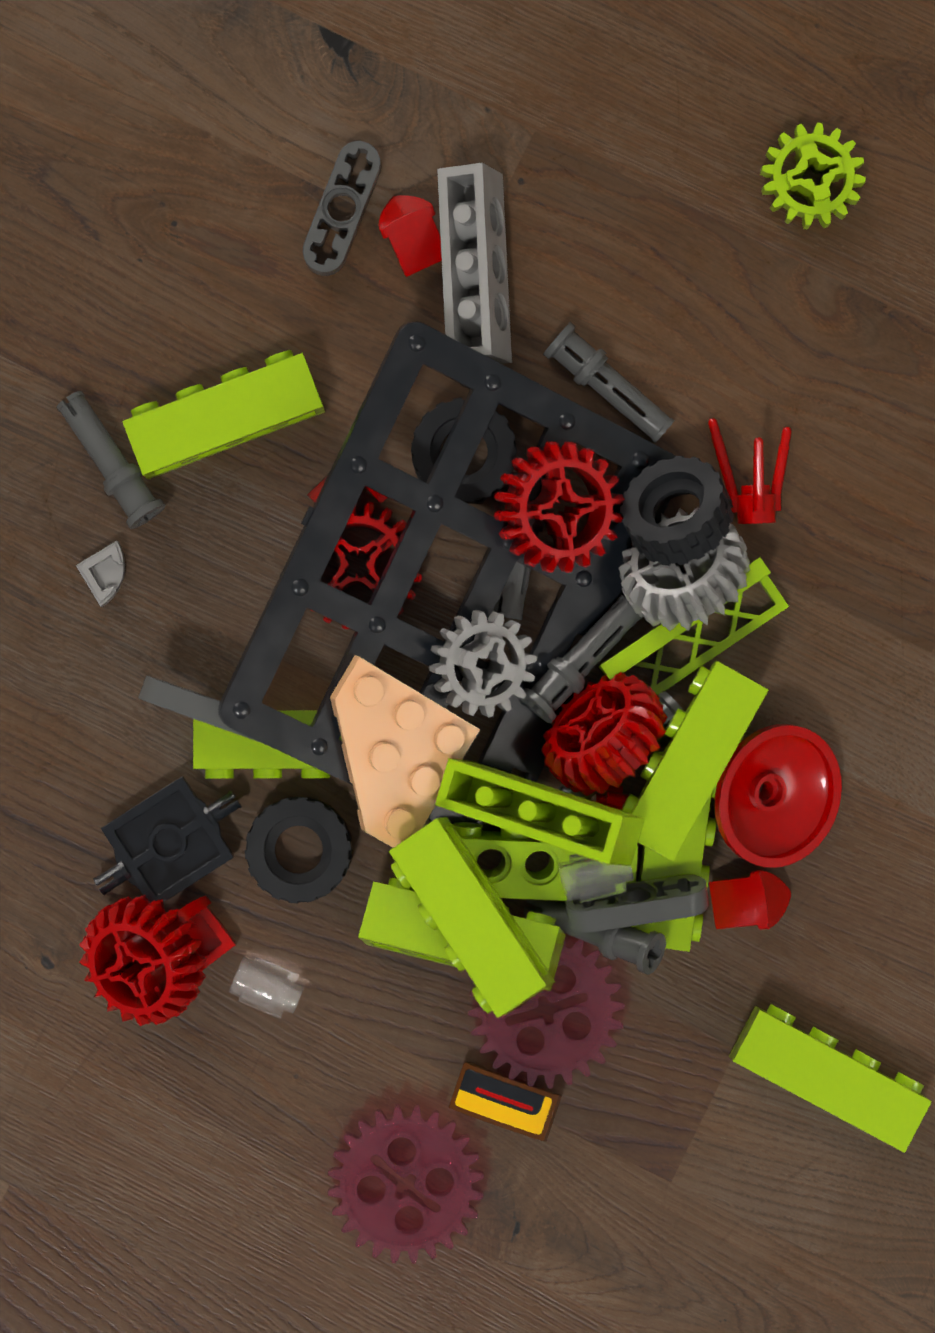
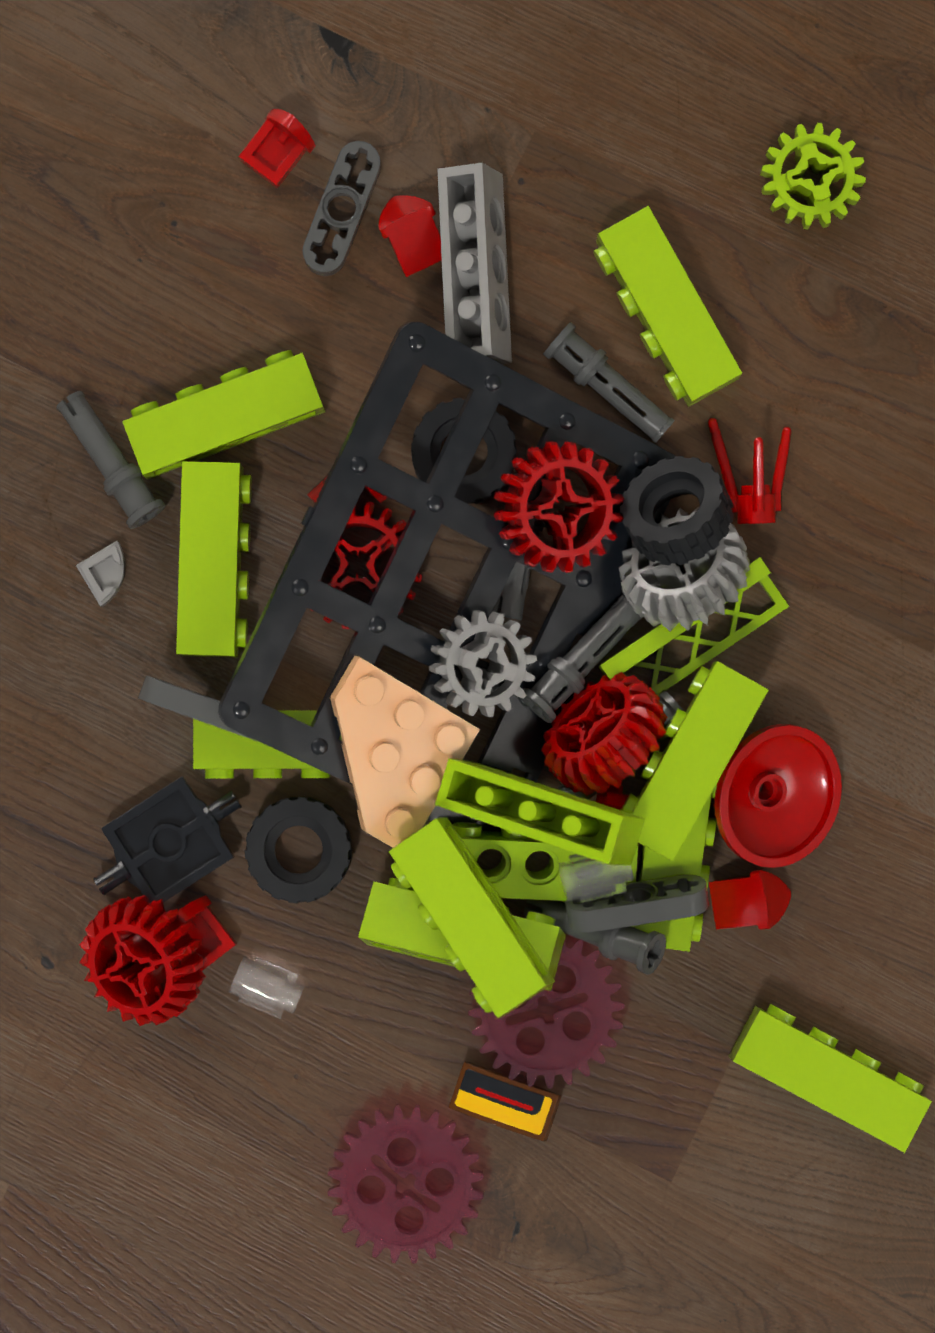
(211, 559): none -> lime brick
(277, 147): none -> red tile
(667, 307): none -> lime brick

